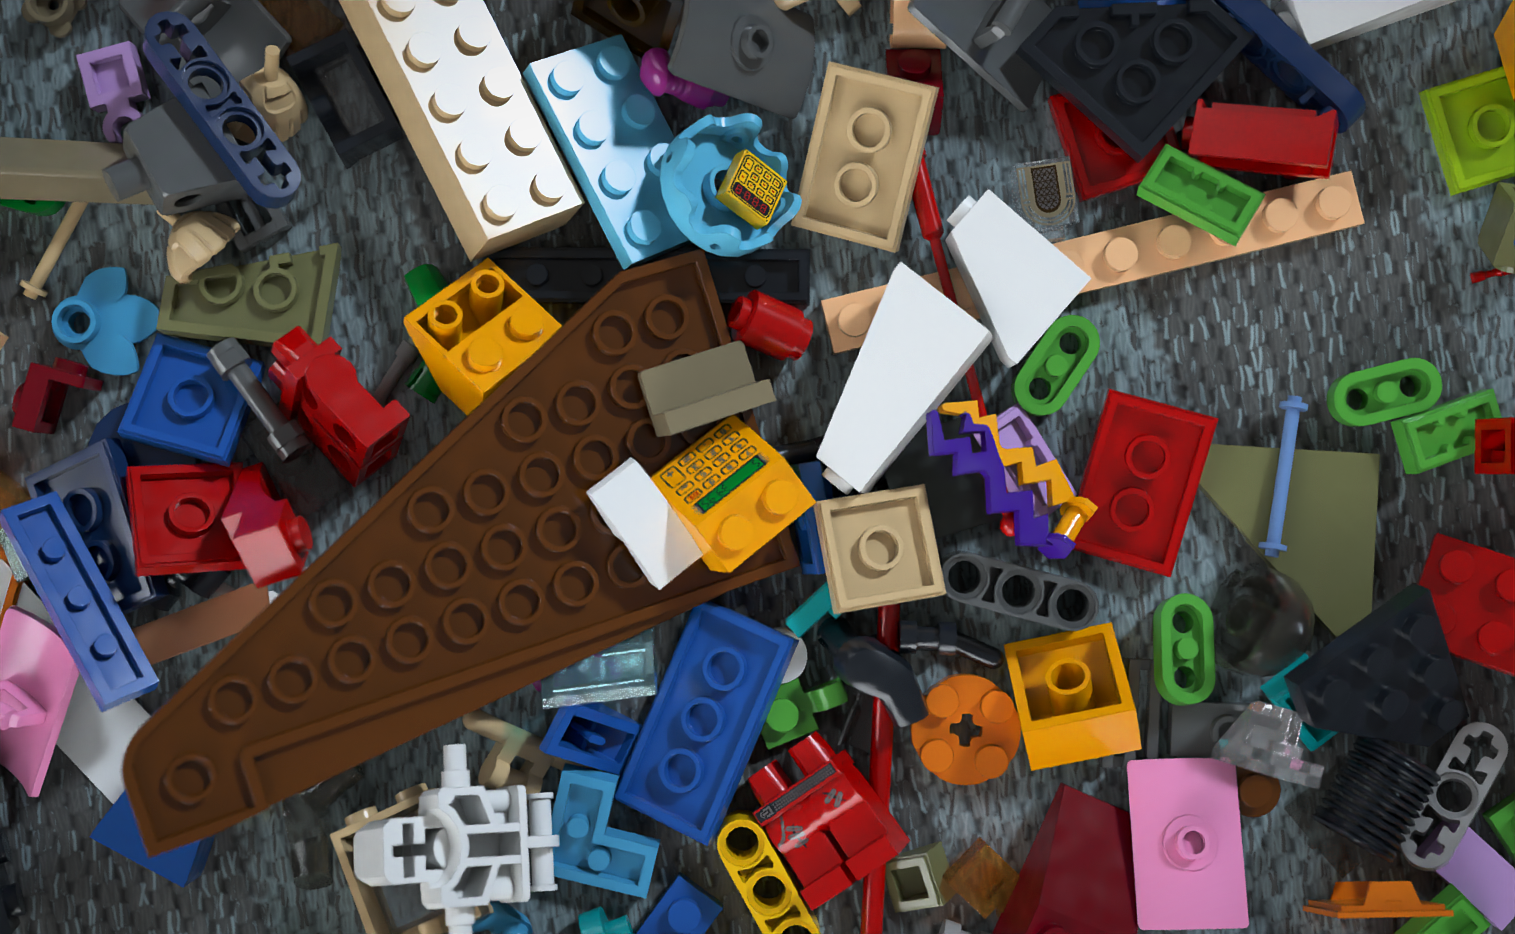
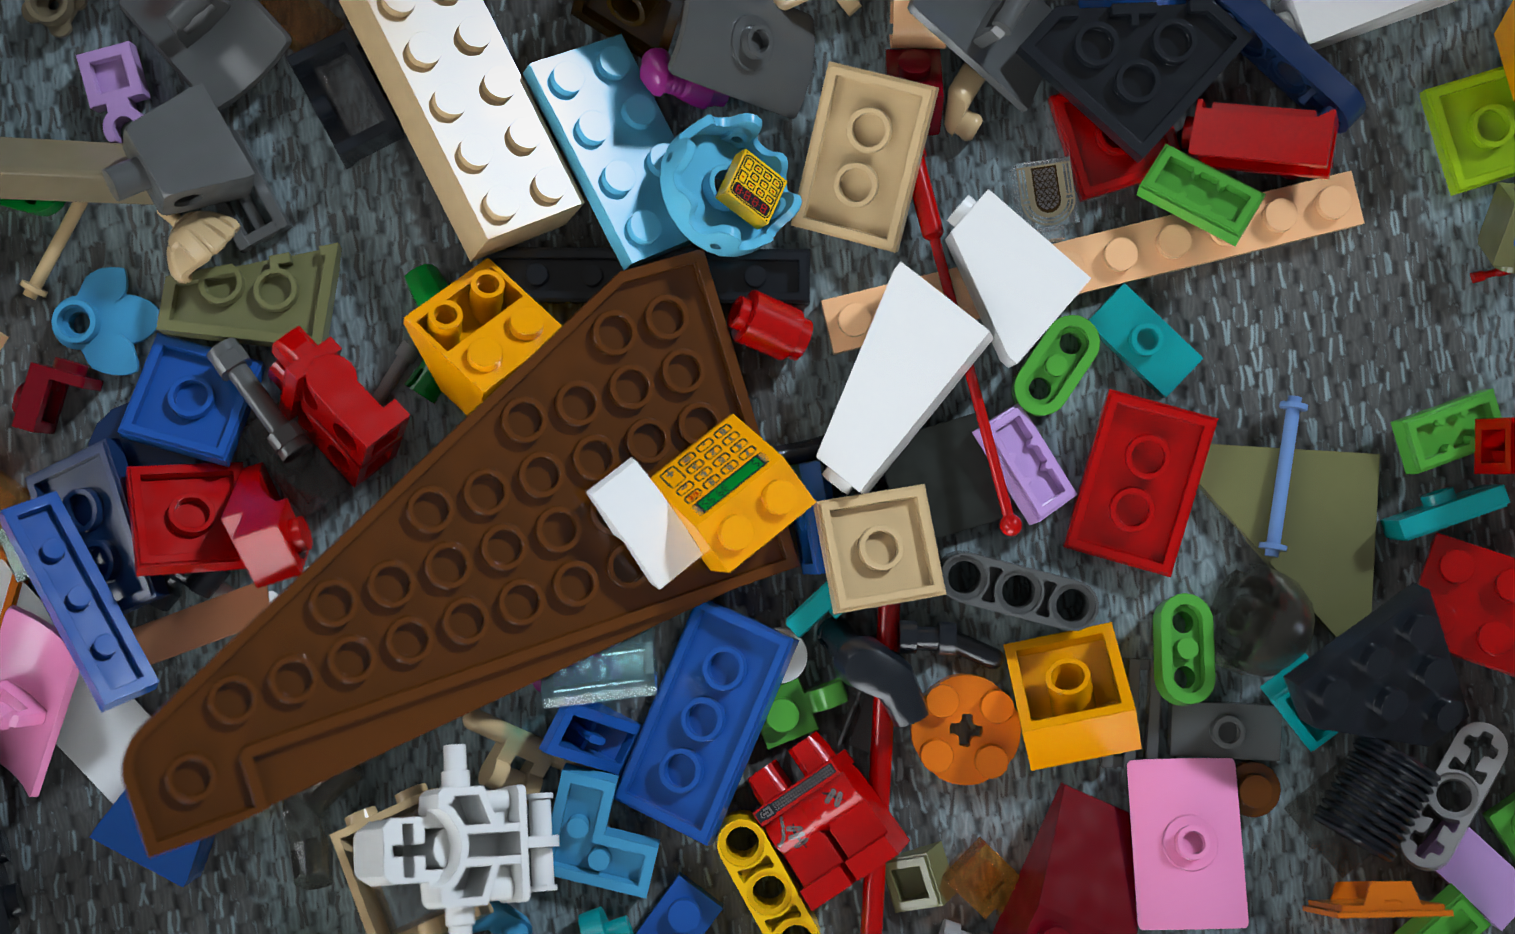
(215, 113): dark blue beam -> none
(275, 98): tan piece -> none
(702, 389): dark tan panel -> none
(960, 96): none -> tan arm
(991, 464): piece -> none
(1144, 341): none -> teal plate
(1266, 743): clear slope -> none
(1382, 393): bright green plate -> none
(1443, 509): none -> teal plate

